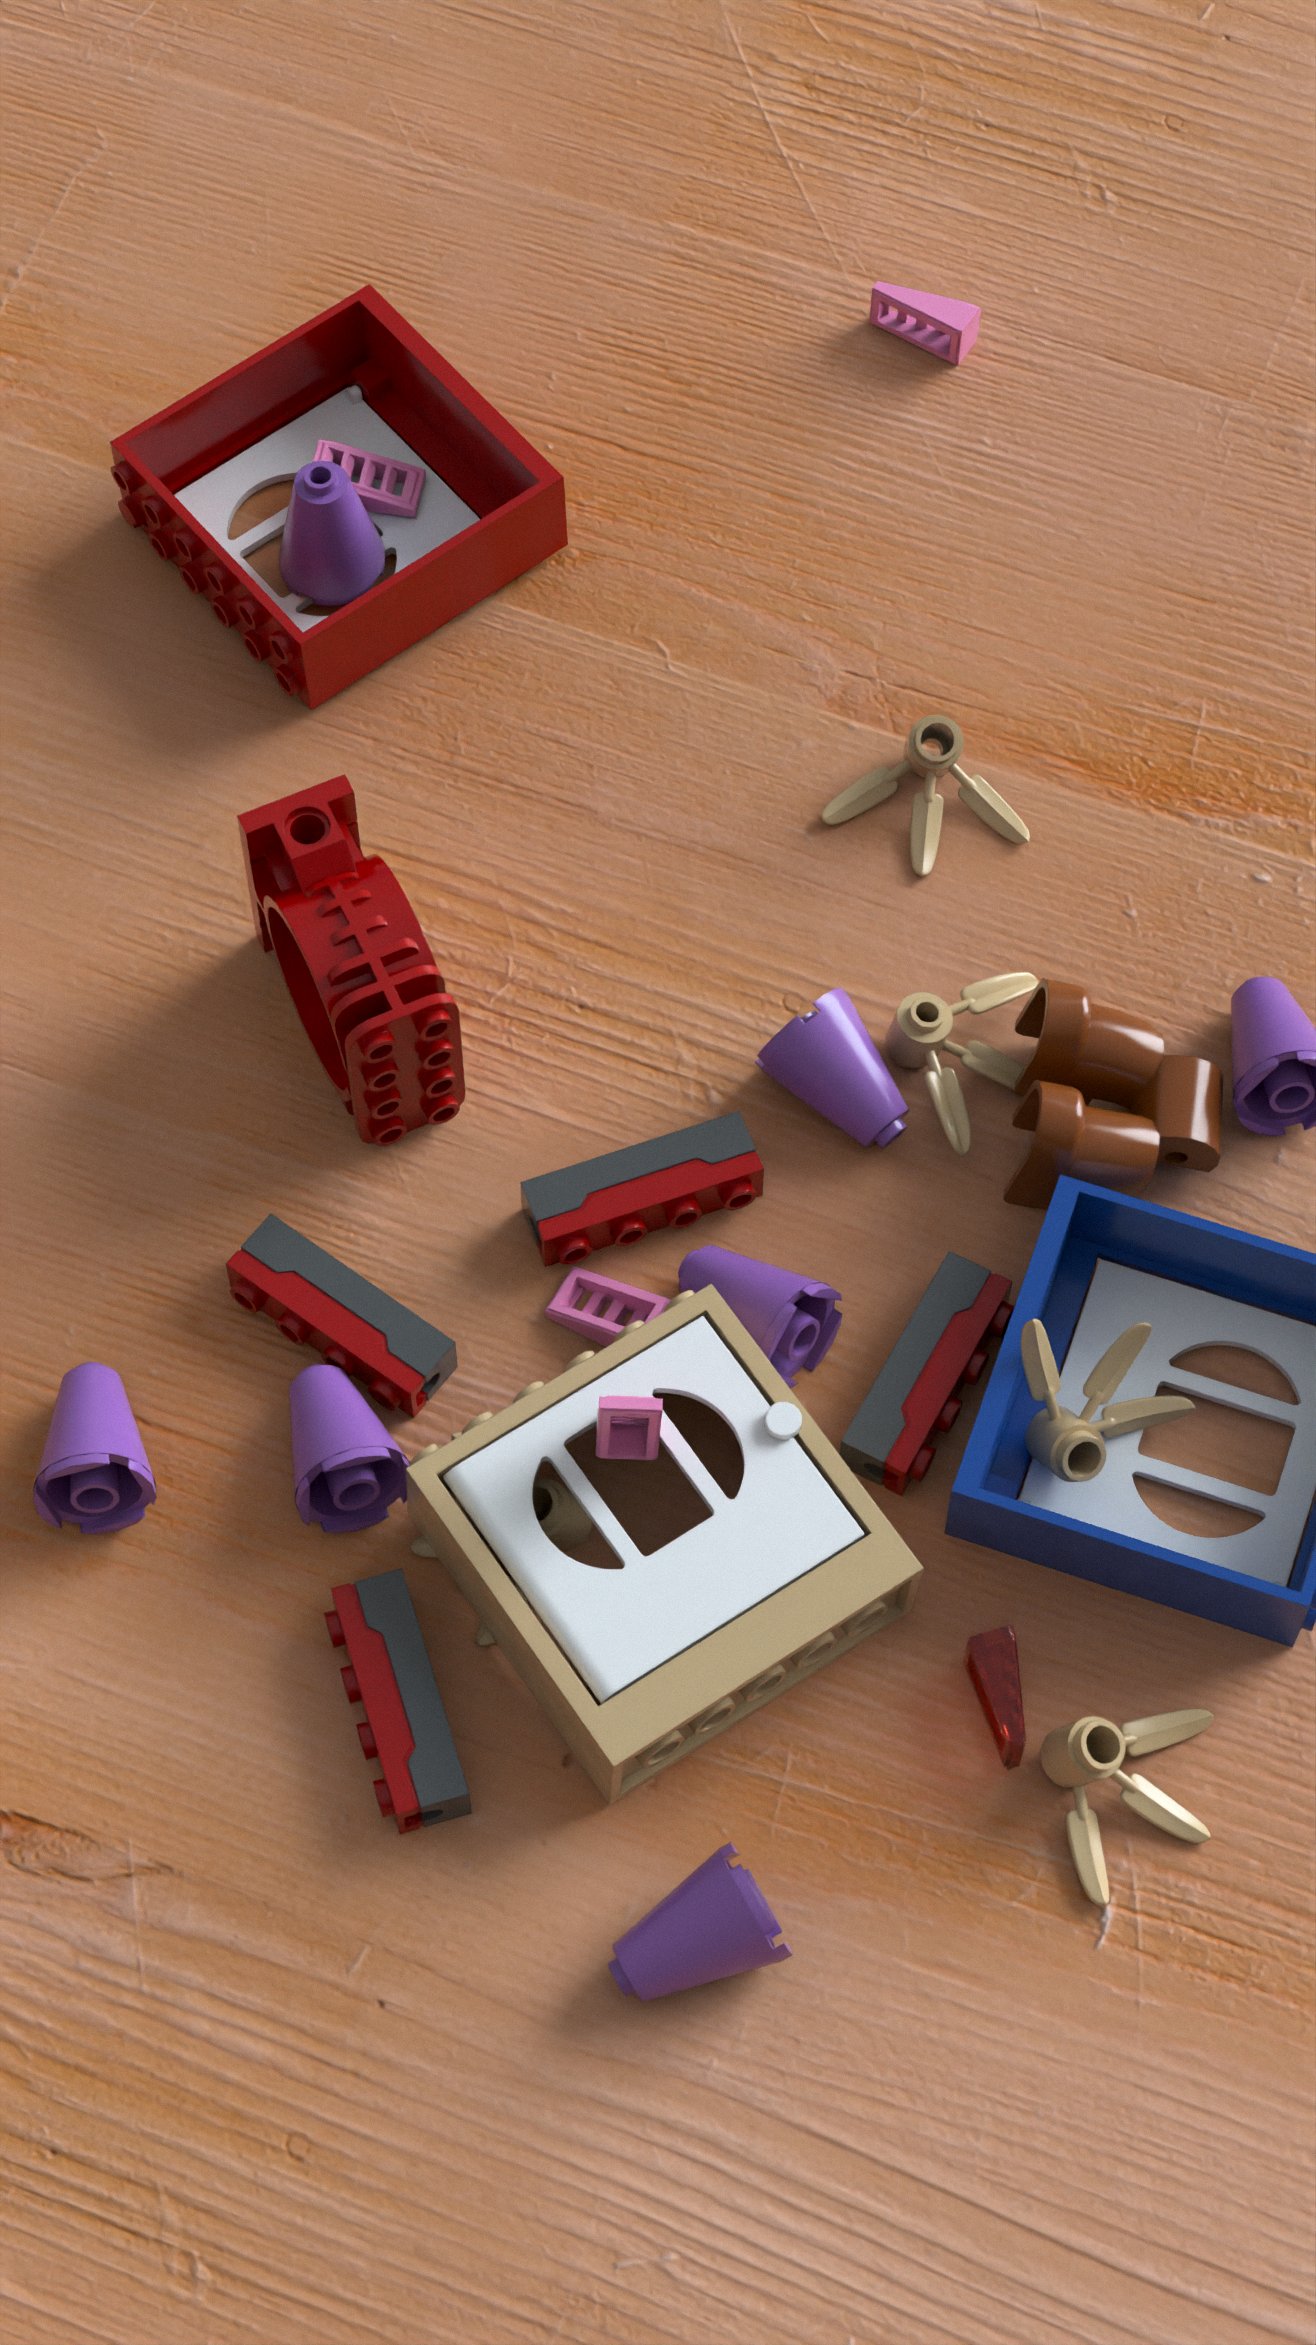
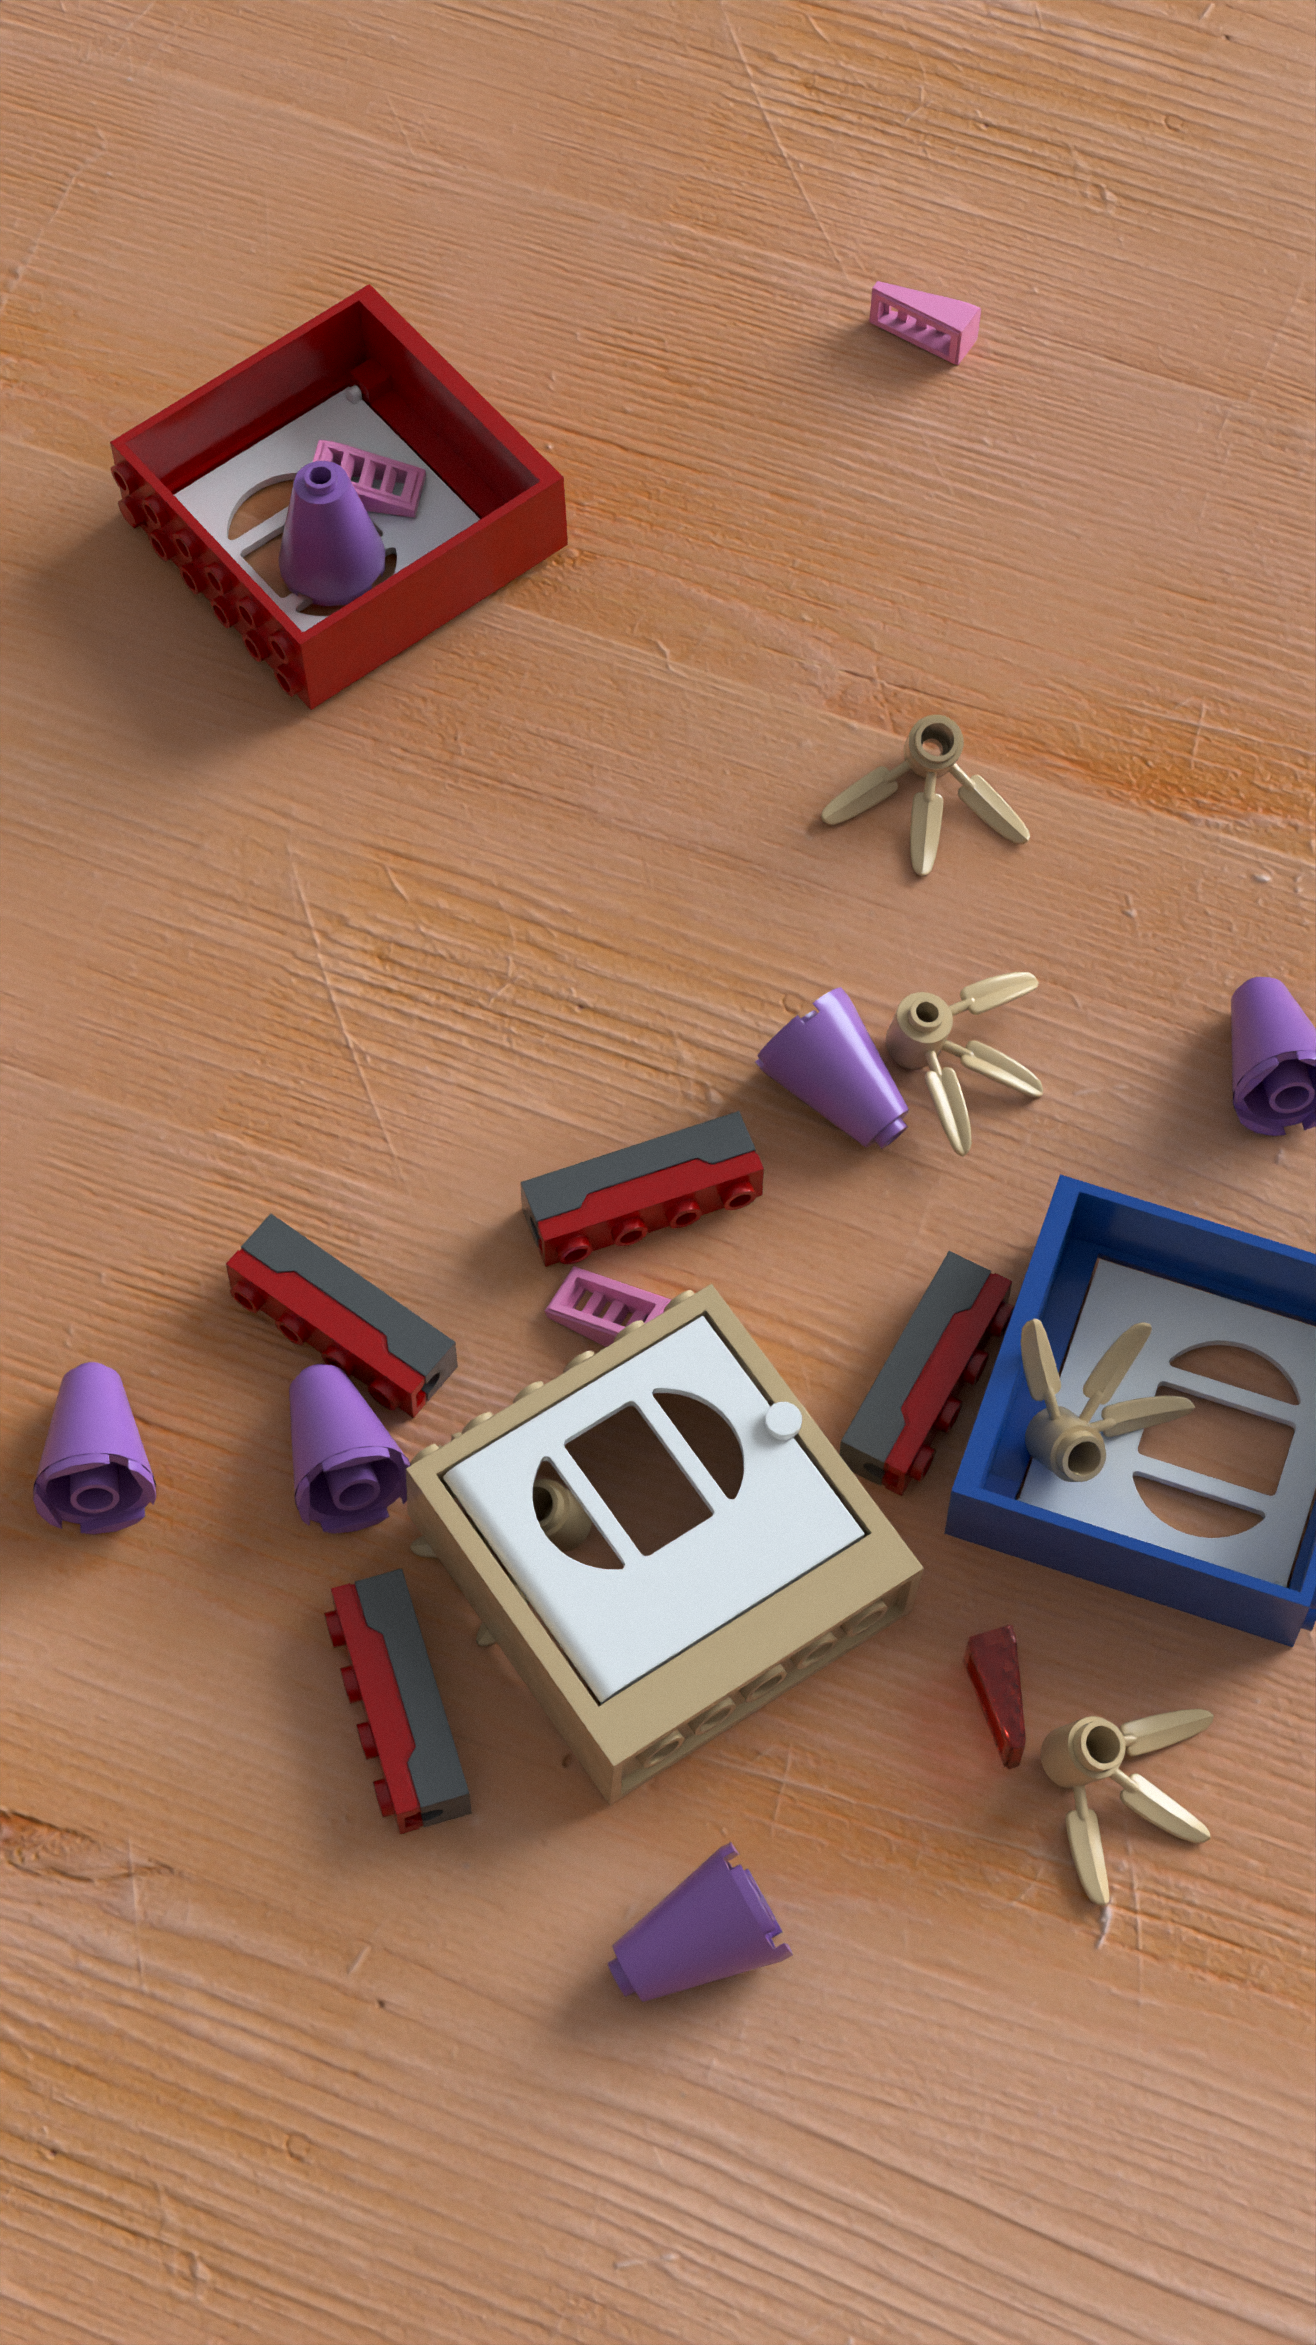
(353, 963): red brick -> none
(628, 1427): bright pink slope -> none
(781, 1310): medium lavender cone -> none
(1117, 1059): dark orange piece -> none

